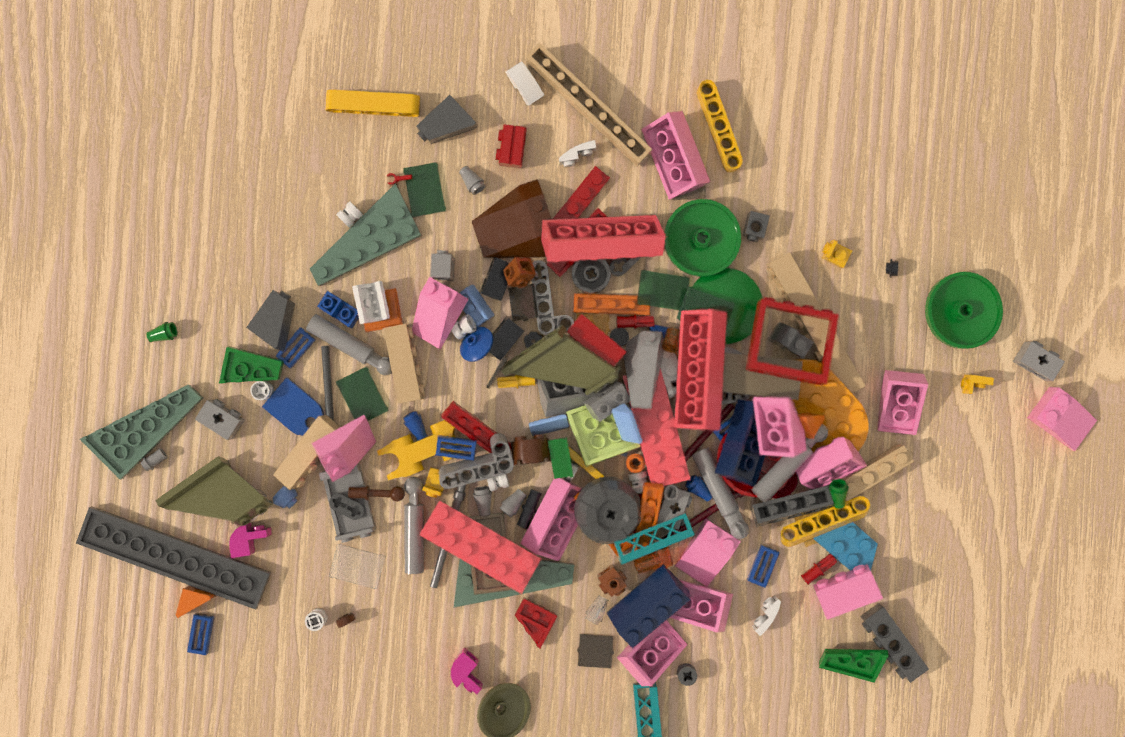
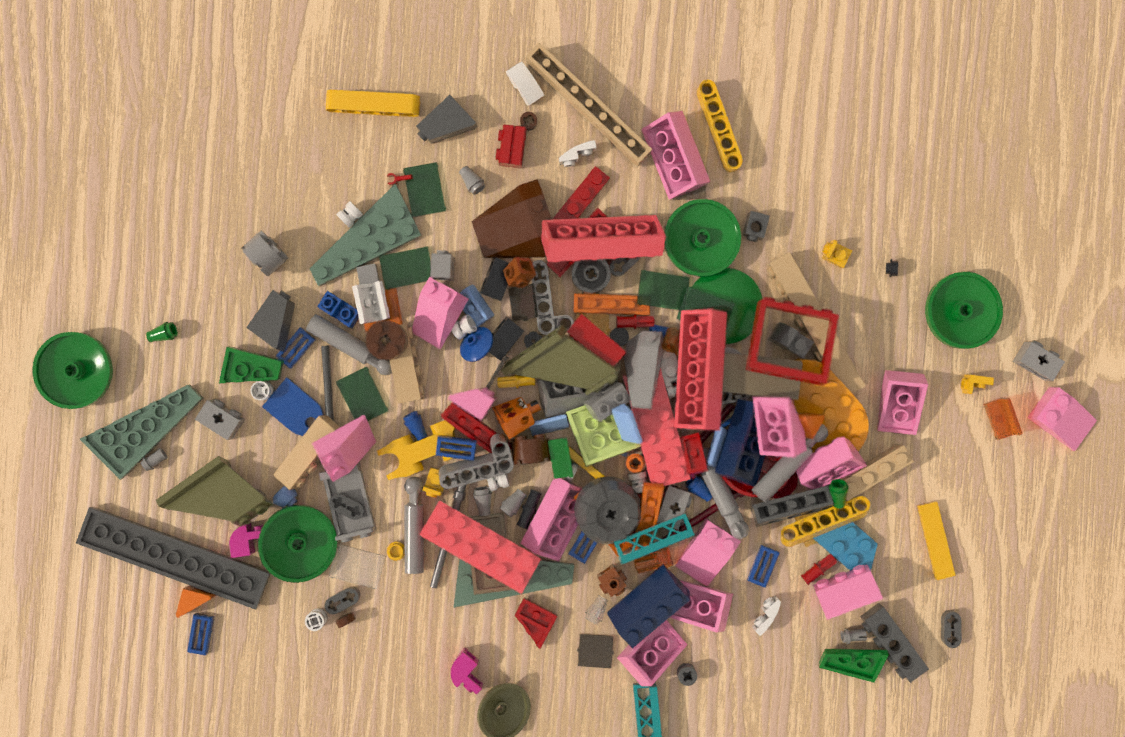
(72, 370): none -> green dish
(264, 253): none -> light grey brick
(297, 543): none -> green dish
(344, 603): none -> dark grey beam
(367, 274): none -> light grey tile
(391, 350): none -> reddish brown brick
(395, 550): none -> yellow plate
(396, 493): reddish brown pin -> none
(406, 267): none -> clear green piece
(475, 401): none -> bright pink slope
(515, 415): none -> orange torso
(526, 115): none -> reddish brown bush
(575, 545): none -> blue tile
(673, 494): light grey hinge -> none
(694, 454): none -> red panel
(716, 447): none -> light blue slope
(853, 635): none -> light grey pin
(936, 540): none -> yellow tile
(946, 629): none -> dark grey beam
(1002, 418): none -> clear orange panel

